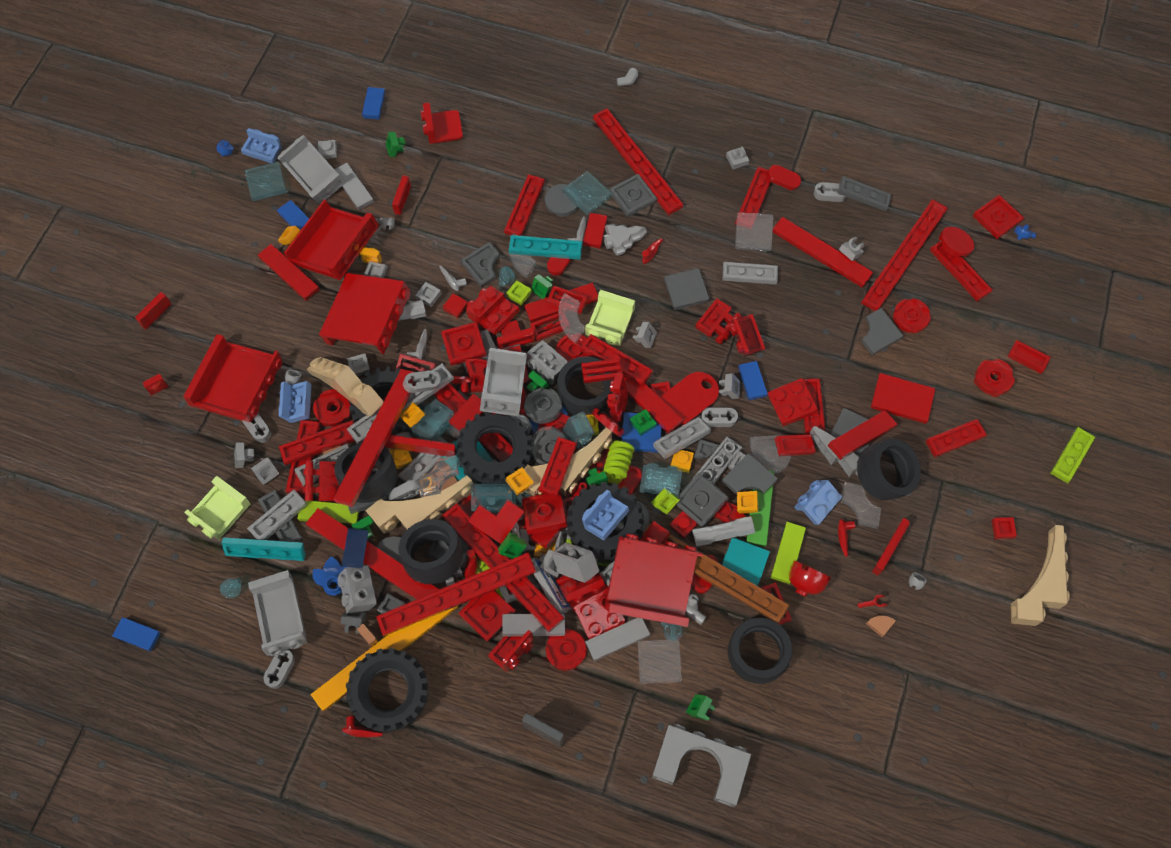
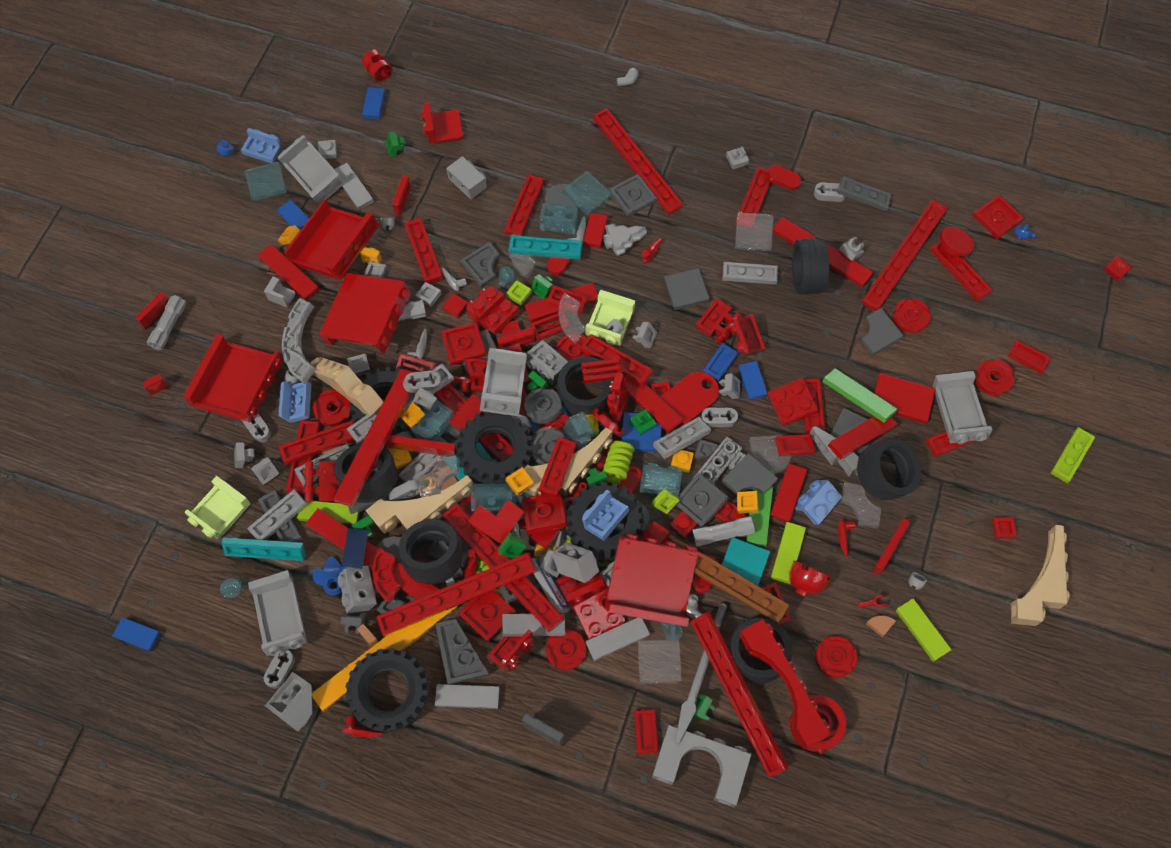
(160, 334): none -> light grey axle
(278, 294): none -> light grey panel
(291, 341): none -> light grey tile
(292, 702): none -> light grey slope
(377, 65): none -> red wheel
(384, 575): none -> red tile
(423, 251): none -> red plate
(425, 398): none -> light grey plate
(458, 655): none -> dark grey wing
(466, 177): none -> light grey brick
(467, 696): none -> light grey tile
(558, 218): none -> clear light blue brick
(615, 326): none -> light grey hinge
(646, 731): none -> red tile
(688, 707): none -> light grey piece
(720, 362): none -> blue tile
(739, 695): none -> red tile
(788, 493): none -> red tile
(807, 723): none -> red arch
(810, 266): none -> black tyre
(834, 717): none -> red piece
(836, 657): none -> red tile
(859, 395): none -> bright green tile
(923, 630): none -> lime tile
(960, 407): none -> light grey panel
(1117, 268): none -> red tile

